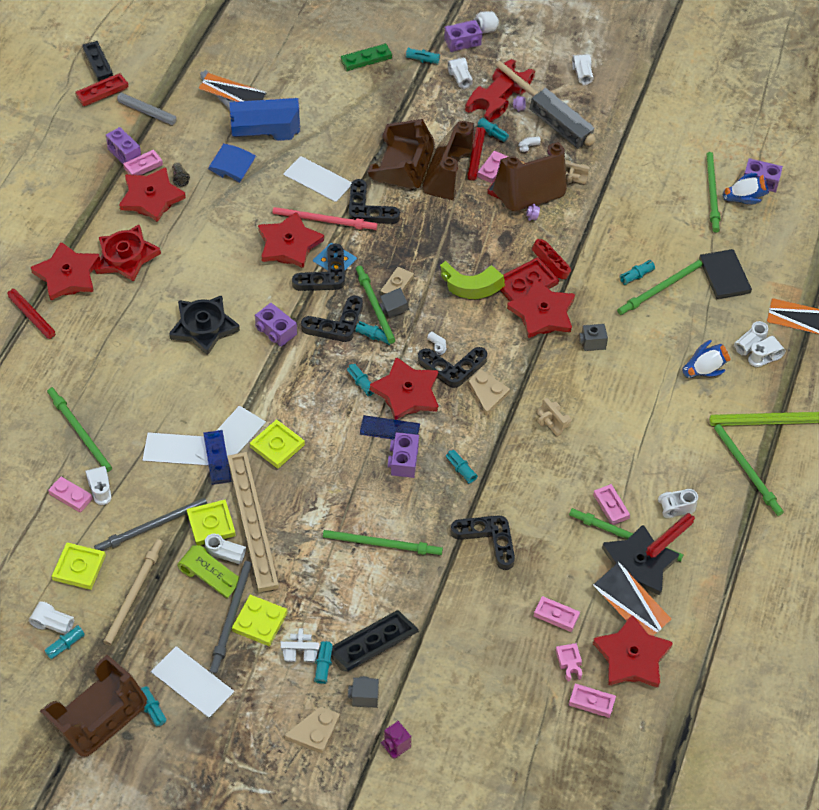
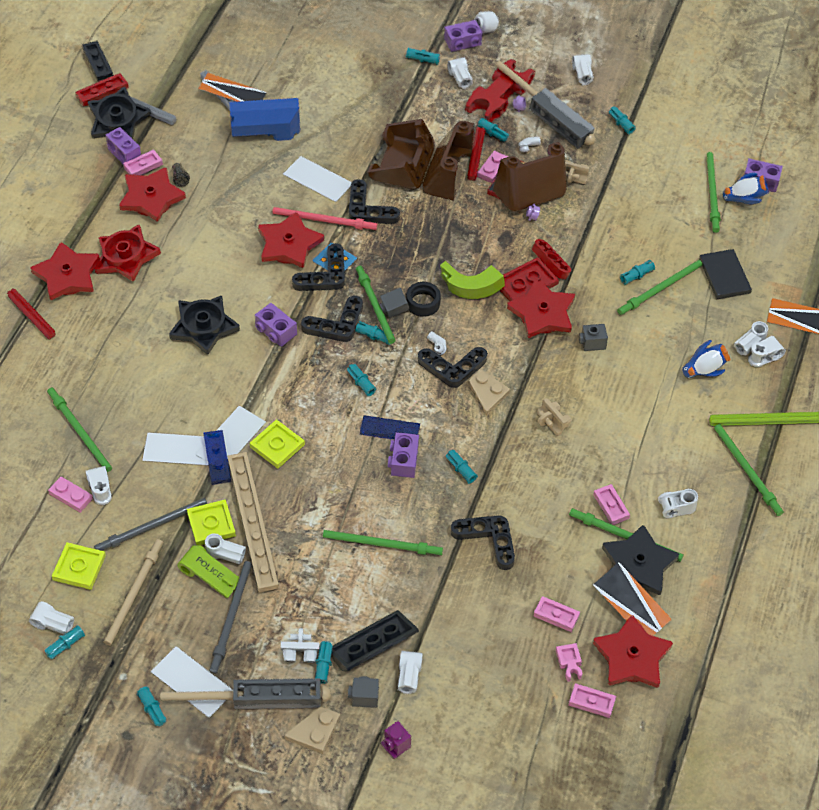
(99, 709): reddish brown windscreen -> none
(115, 112): none -> black plate
(232, 162): blue slope -> none
(259, 620): neon yellow plate -> none
(263, 694): none -> dark grey piece
(366, 57): green plate -> none
(398, 279): tan plate -> none
(407, 389): red plate -> none
(409, 668): none -> white piece
(423, 288): none -> black tyre
(622, 120): none -> teal axle
(670, 535): red axle -> none

